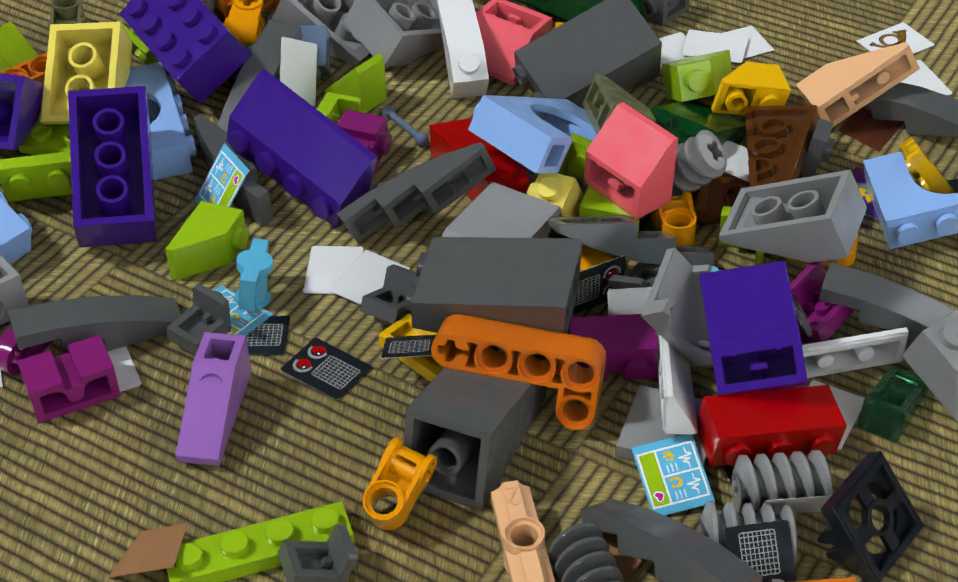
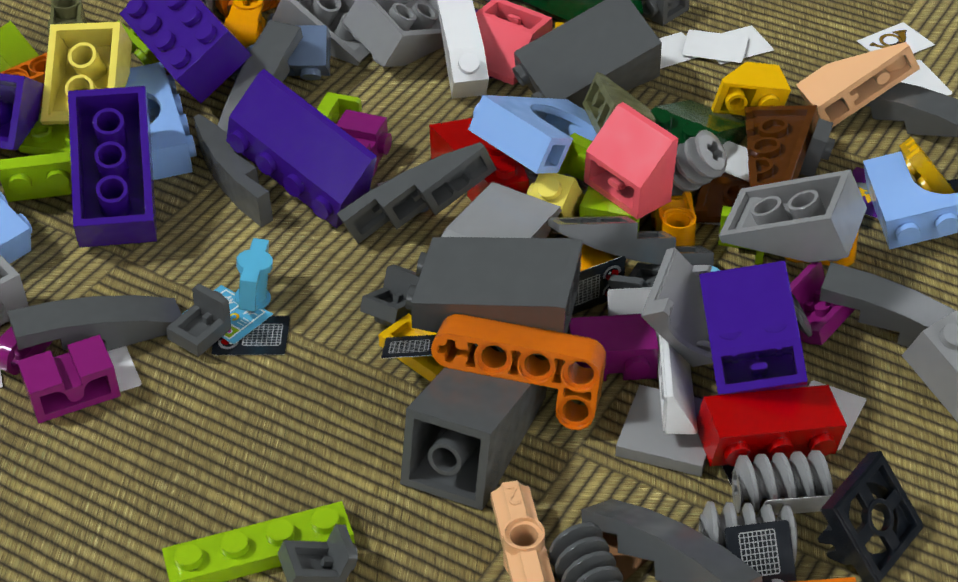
(151, 551): medium nougat sticker -> none
(207, 240): lime slope -> none
(213, 397): medium lavender slope -> none
(223, 179): sticker -> none
(299, 67): white sticker -> none
(326, 368): black sticker -> none
(327, 265): white sticker -> none
(363, 276): white sticker -> none
(364, 82): lime slope -> none
(399, 475): light orange piece -> none
(420, 138): sand blue hinge -> none
(673, 474): sticker -> none
(696, 75): lime slope -> none
(855, 352): white slope -> none
(870, 131): copper sticker -> none
(892, 403): clear green slope -> none

